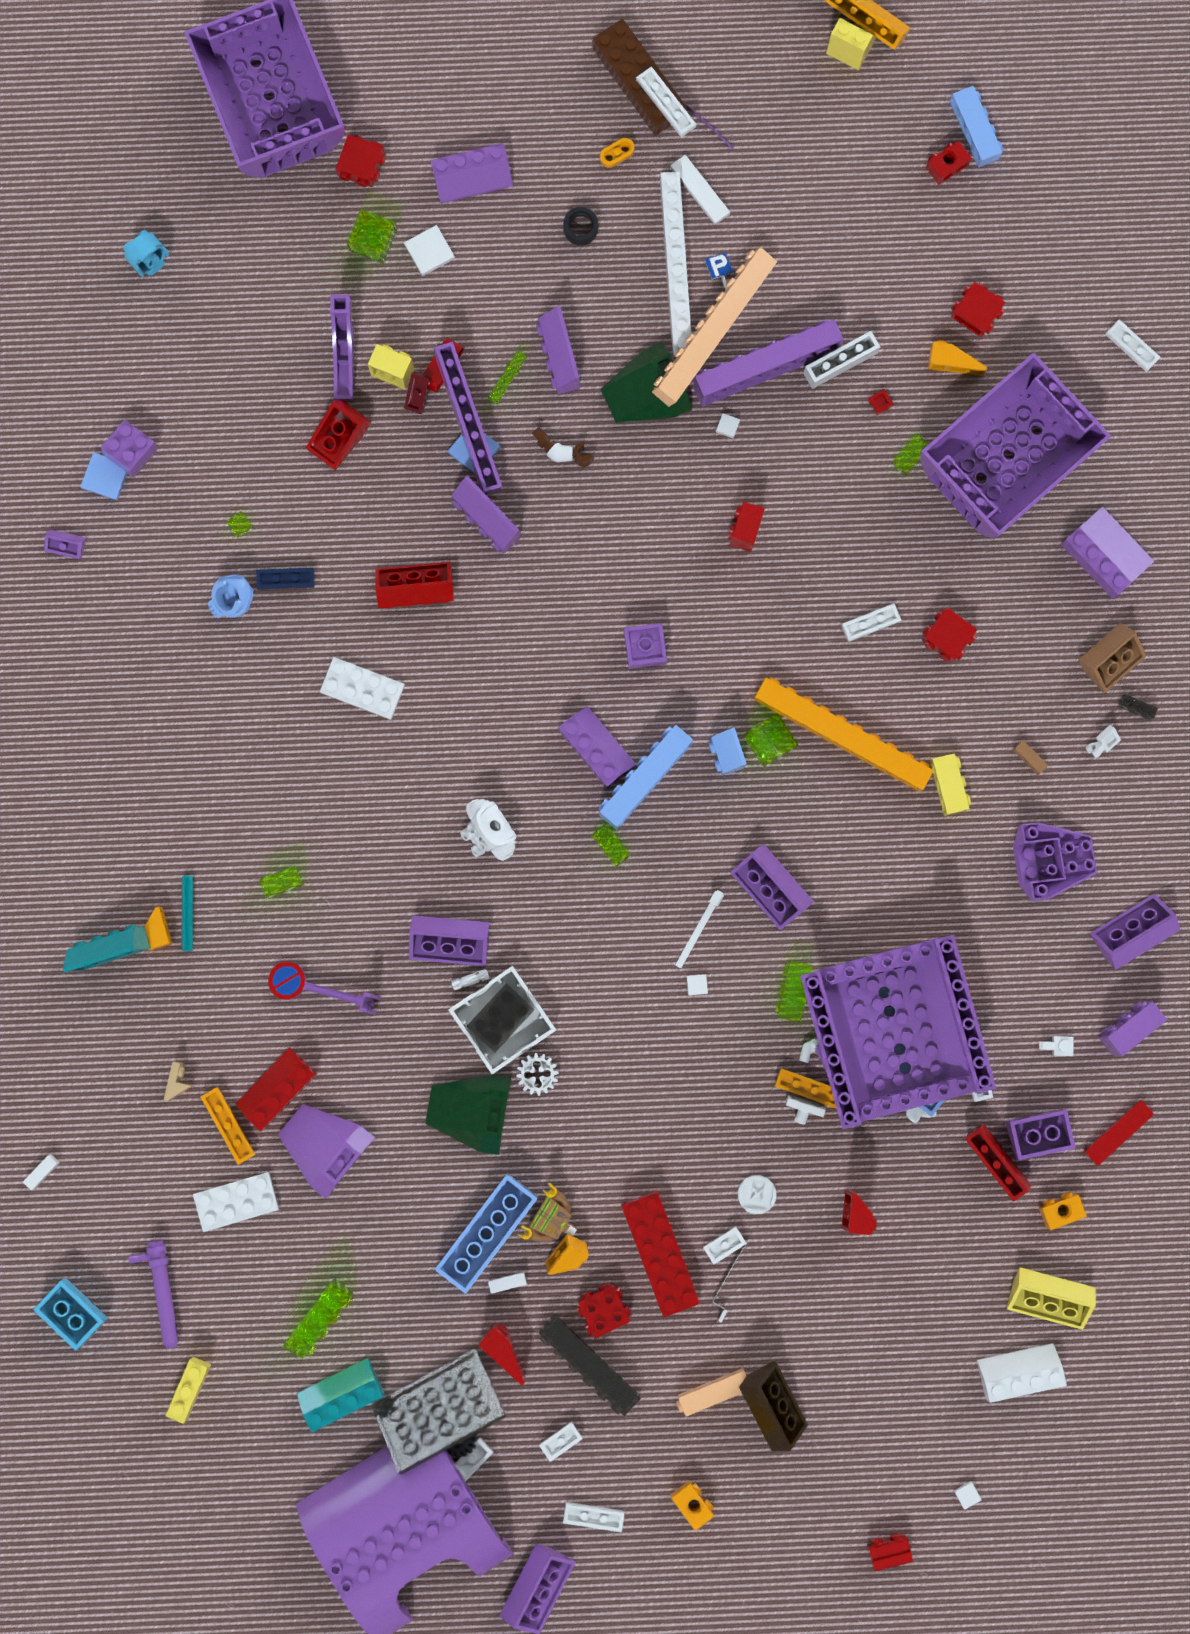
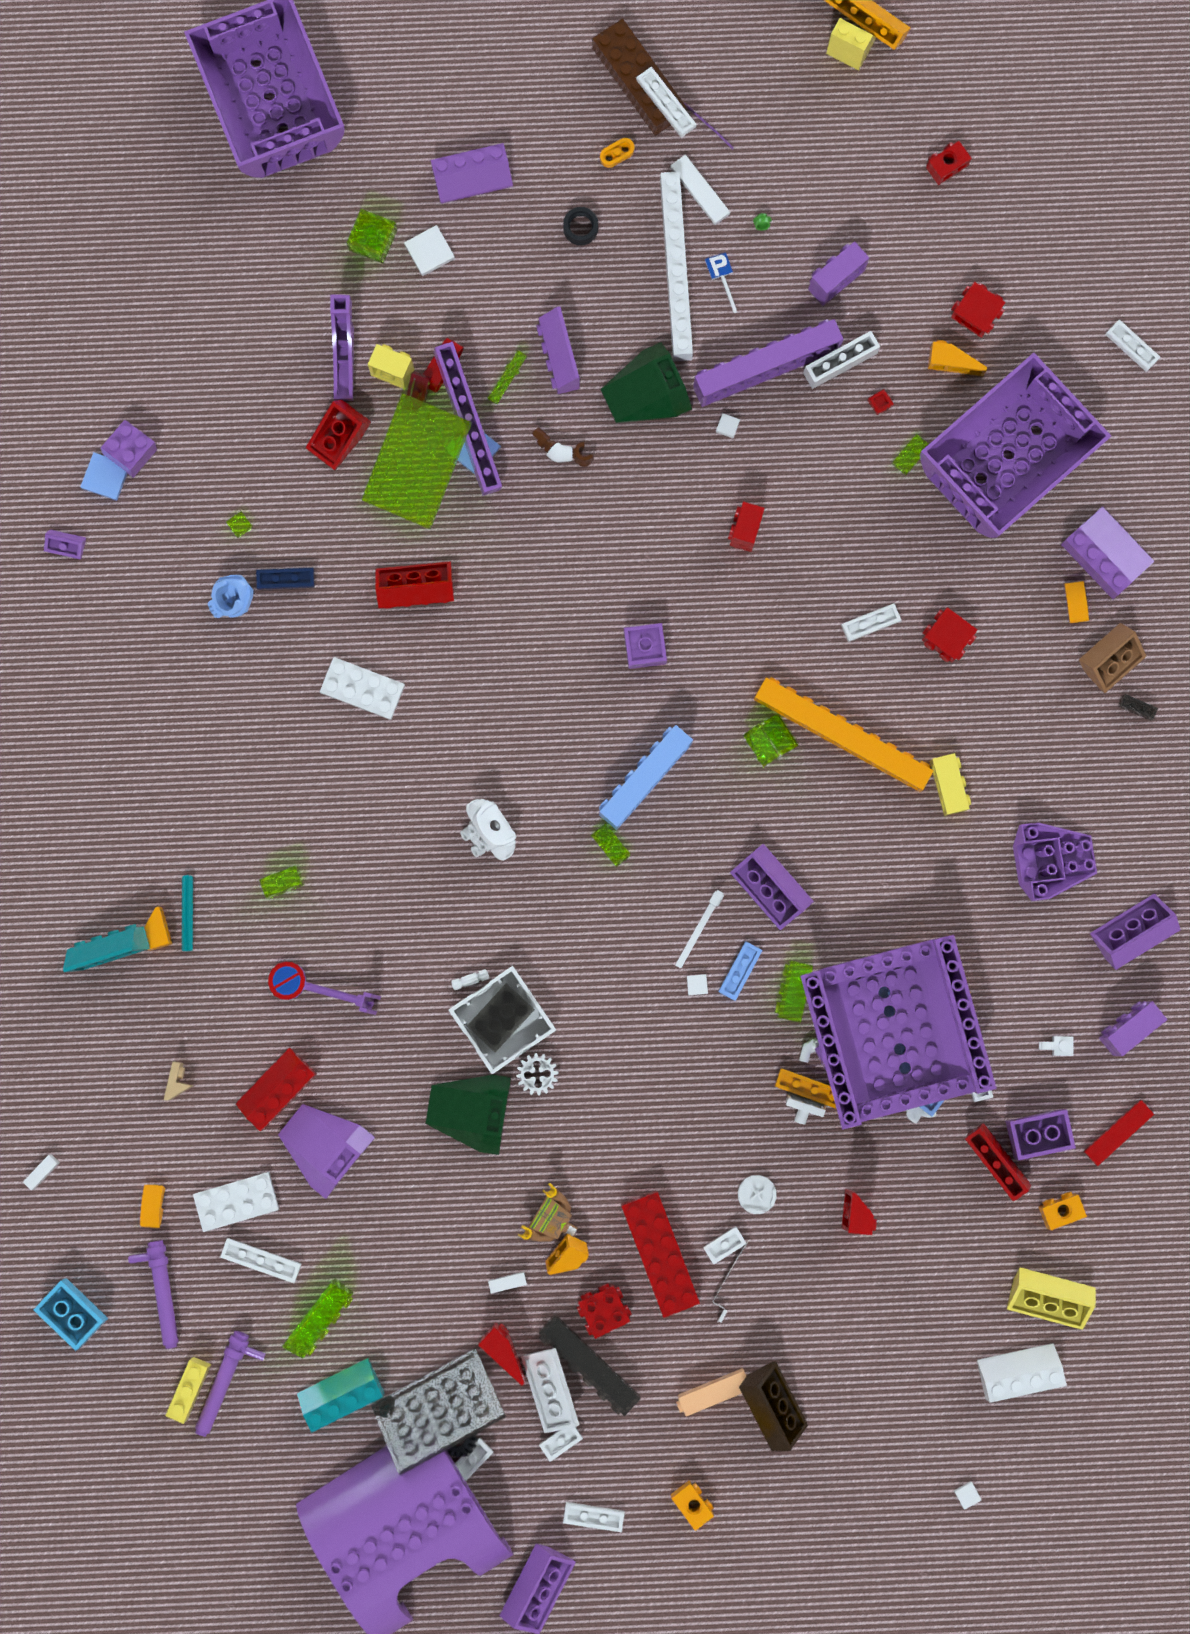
(145, 253): medium azure brick -> none
(151, 1206): none -> light orange slope
(228, 1125): light orange plate -> none
(233, 1353): none -> medium lavender cylinder
(260, 1260): none -> white plate
(360, 161): red brick -> none
(416, 461): none -> clear neon green plate
(448, 940): medium lavender slope -> none
(485, 515): medium lavender slope -> none
(486, 1233): light blue brick -> none
(550, 1390): none -> white plate
(596, 747): medium lavender slope -> none
(714, 326): light nougat brick -> none
(727, 752): light blue slope -> none
(740, 971): none -> light blue tile
(762, 221): none -> bright green plate
(838, 273): none -> medium lavender brick
(889, 1552): red brick -> none
(976, 126): light blue brick -> none
(1025, 752): medium nougat piece -> none
(1076, 602): none -> light orange slope
(1106, 741): white plate -> none

